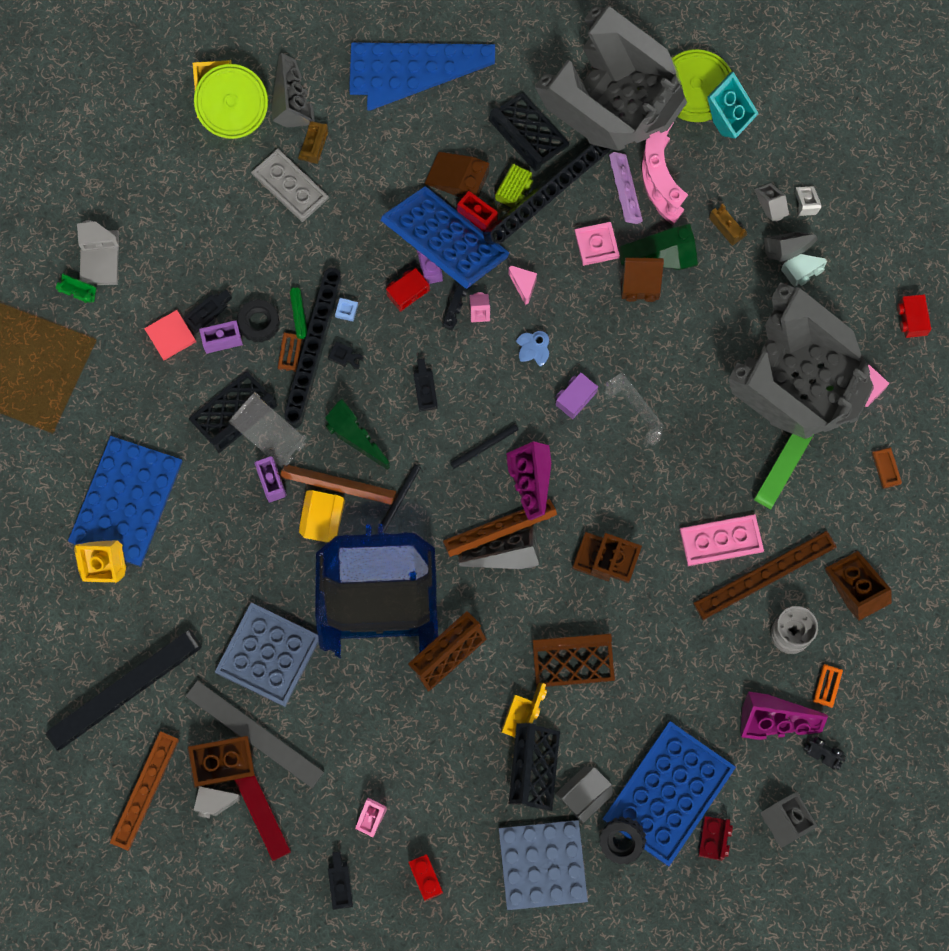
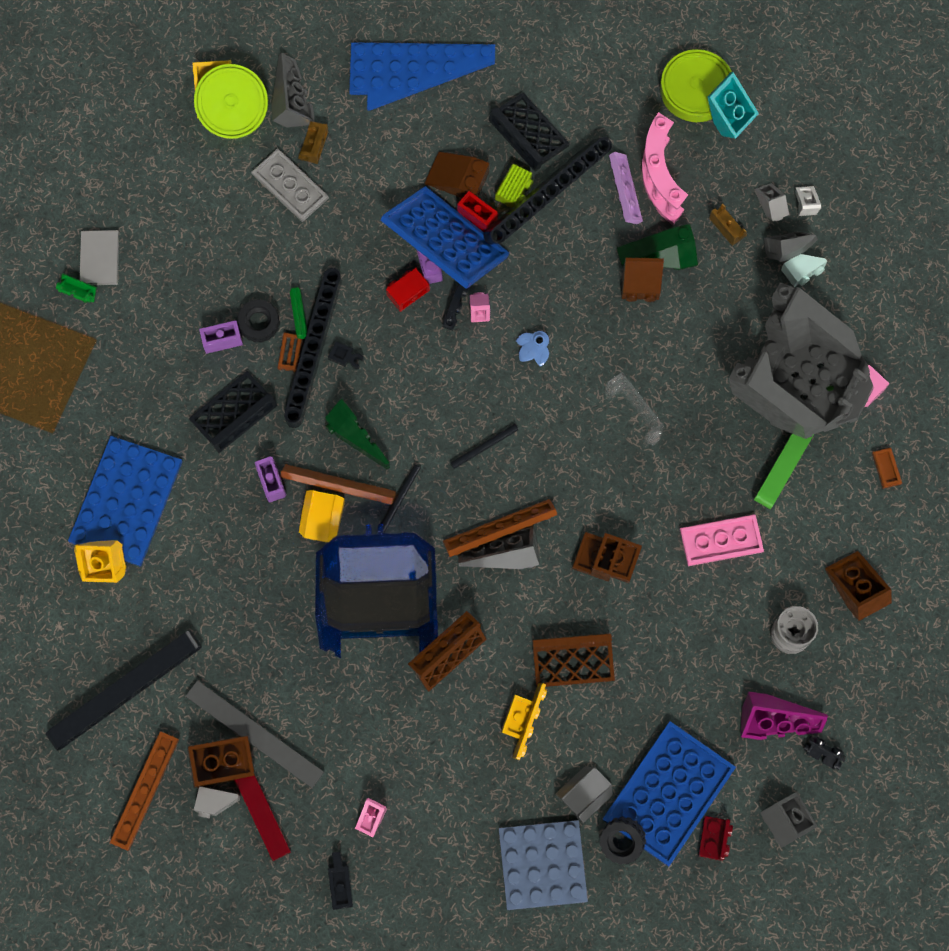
(94, 236): light grey slope -> none
(170, 335): coral tile -> none
(207, 310): black hinge -> none
(267, 430): clear panel -> none
(267, 654): sand blue plate -> none
(346, 309): light blue plate -> none
(425, 387): black hinge -> none
(425, 877): red brick -> none
(523, 281): bright pink slope -> none
(524, 764): black fence -> none
(531, 471): magenta wedge -> none
(576, 395): medium lavender brick -> none
(596, 243): bright pink plate -> none
(625, 68): dark grey piece -> none
(764, 575): reddish brown tile -> none
(823, 701): orange tile -> none
(914, 316): red brick -> none

